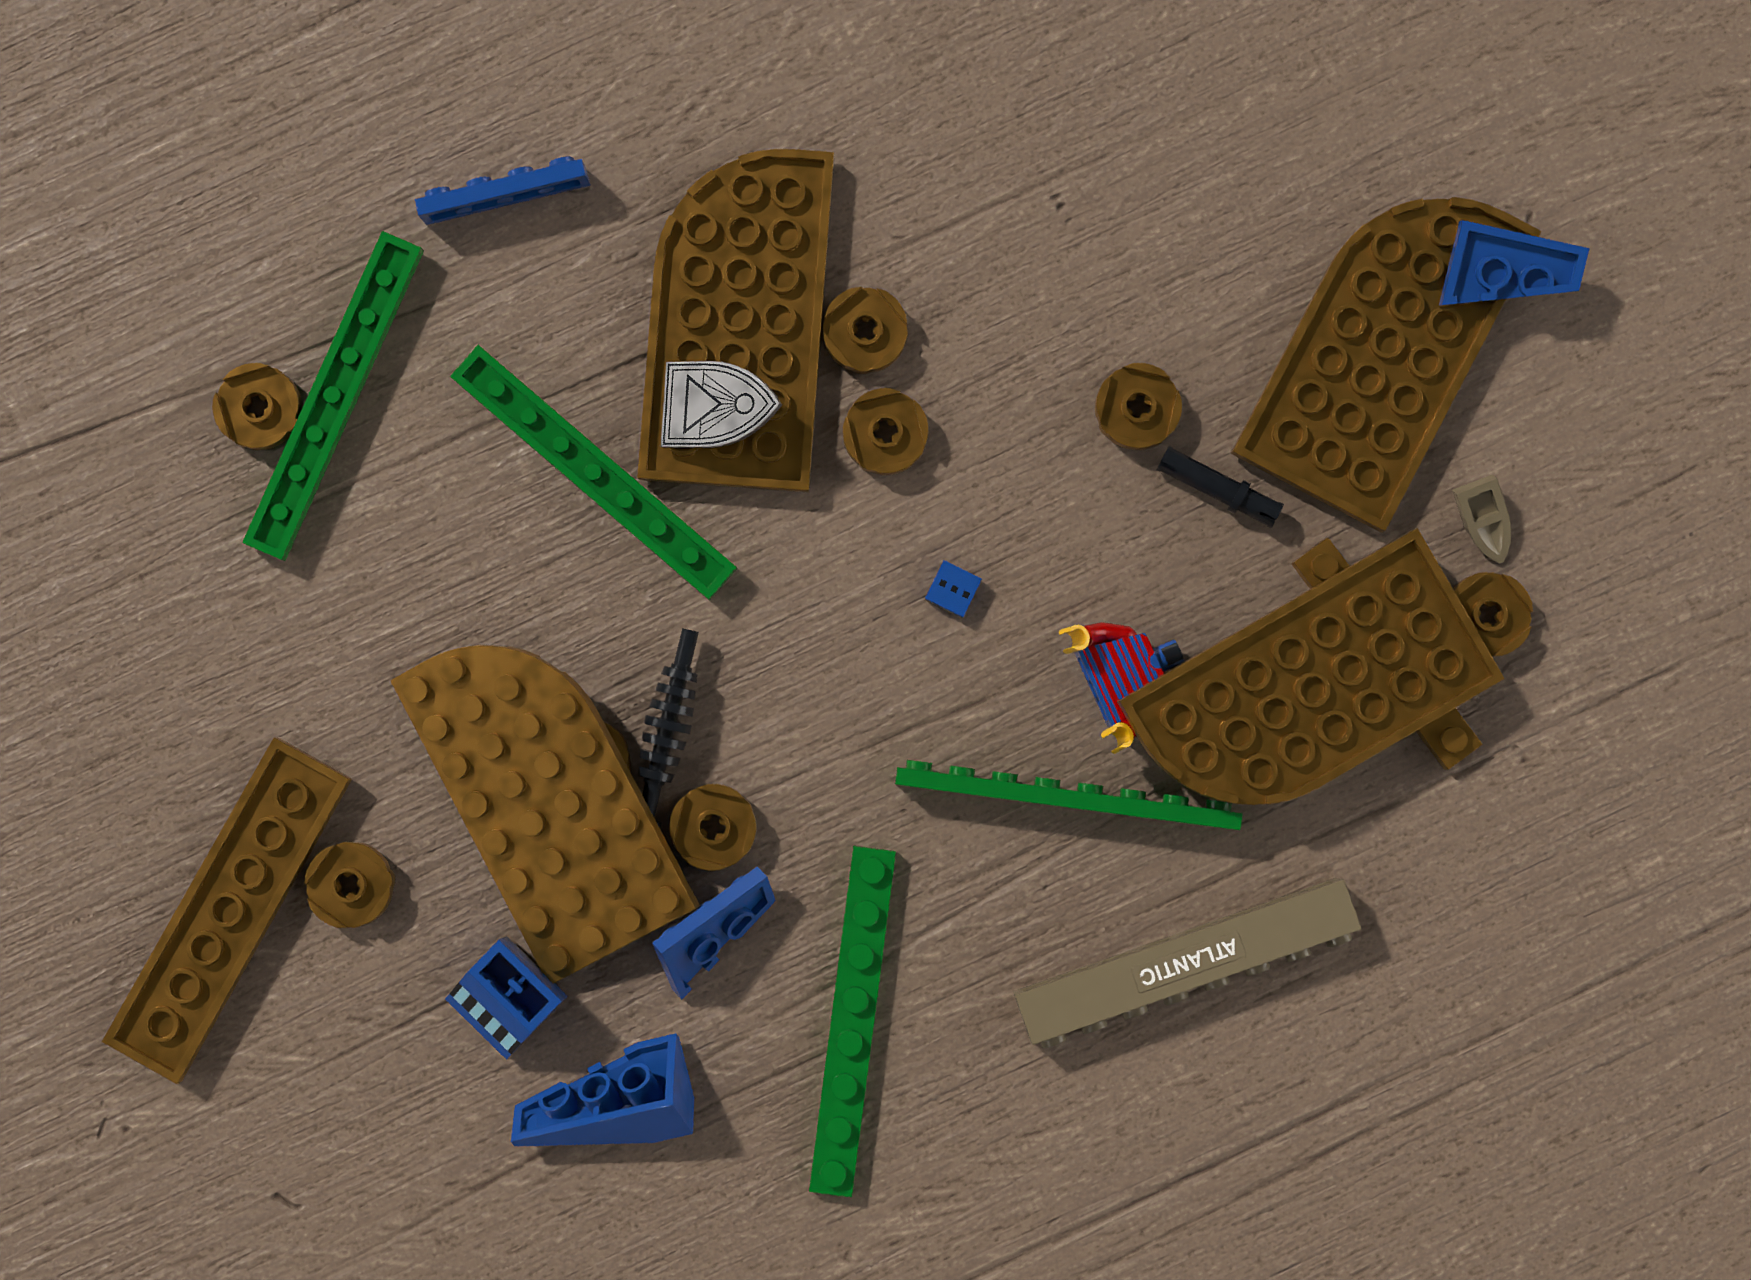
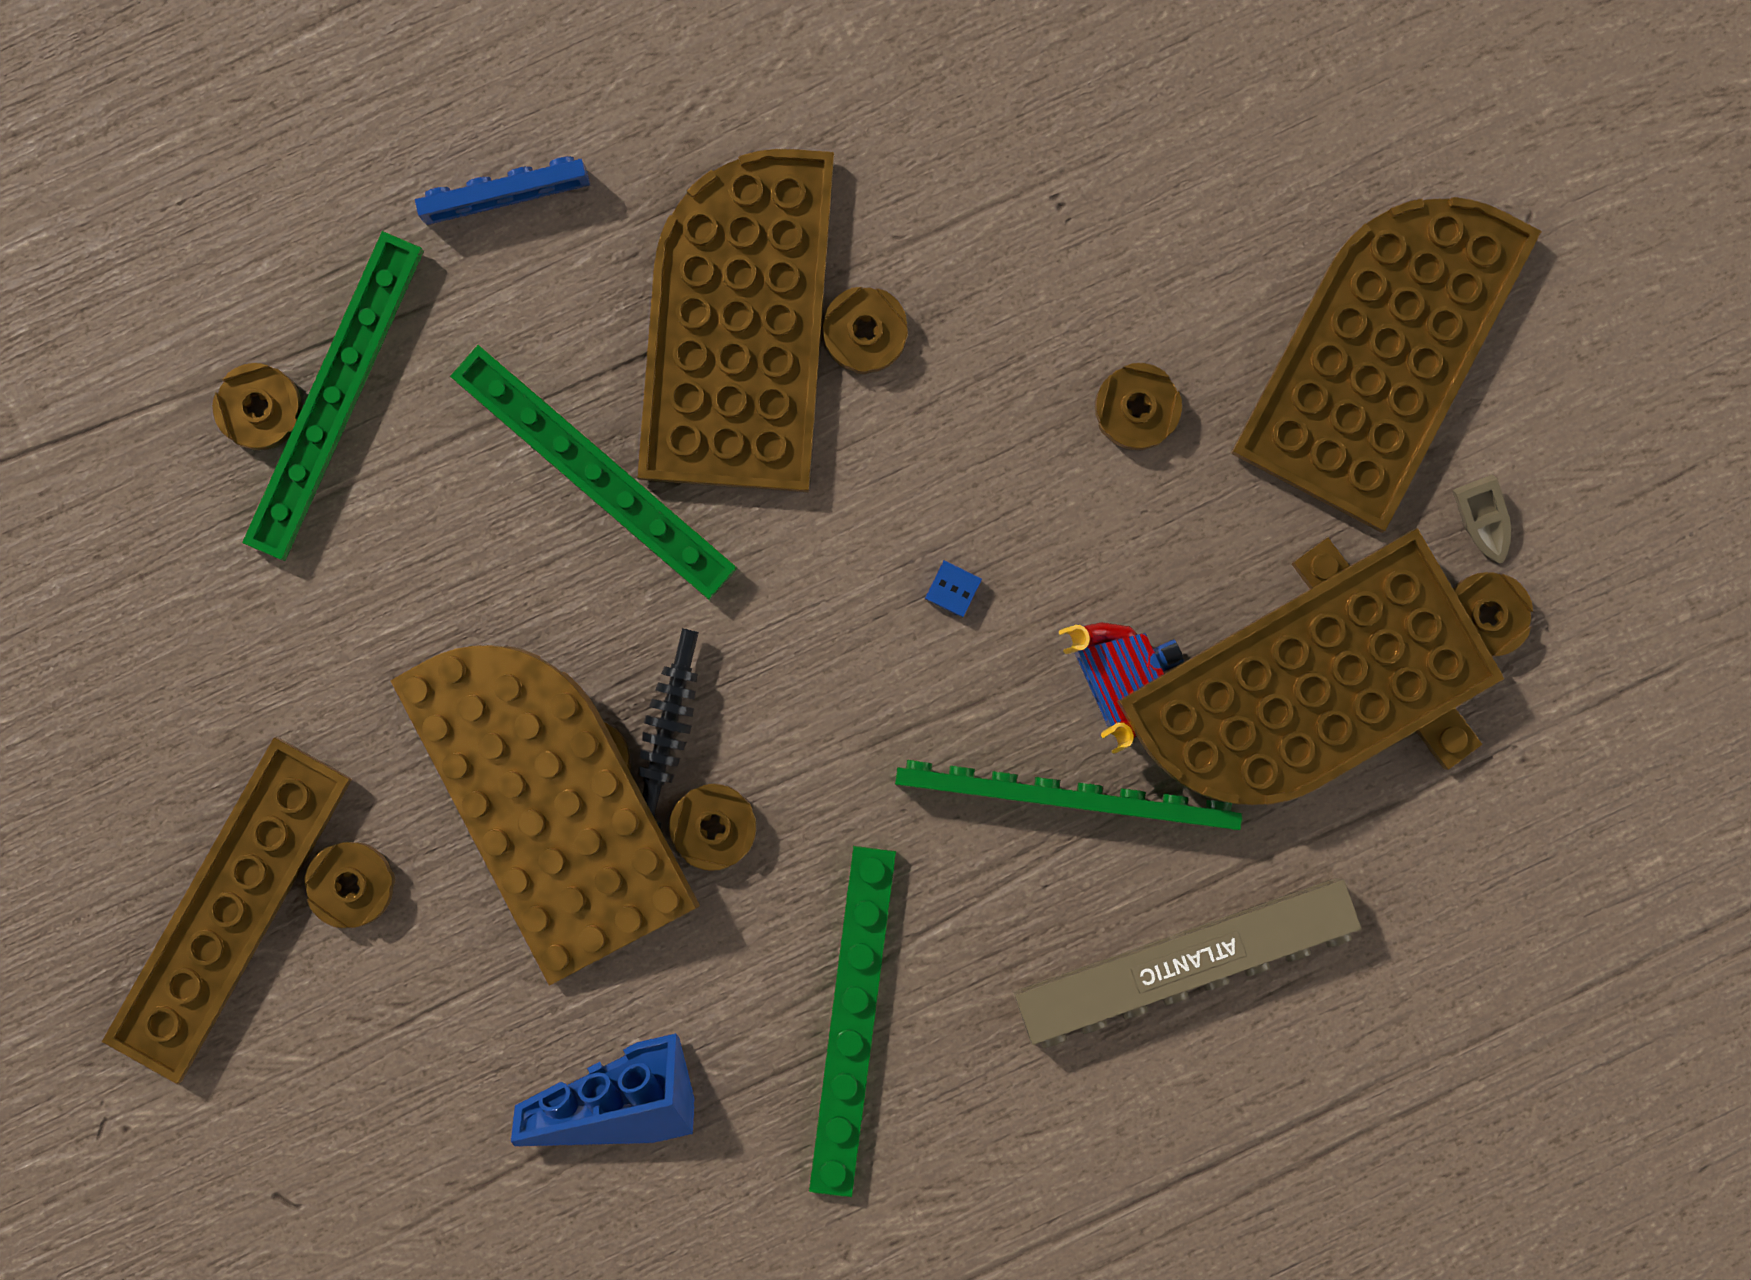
(505, 996): blue slope -> none
(700, 936): blue wing -> none
(713, 404): flat silver shield -> none
(864, 419): pearl gold plate -> none
(1220, 487): black pin -> none
(1509, 264): blue wing -> none

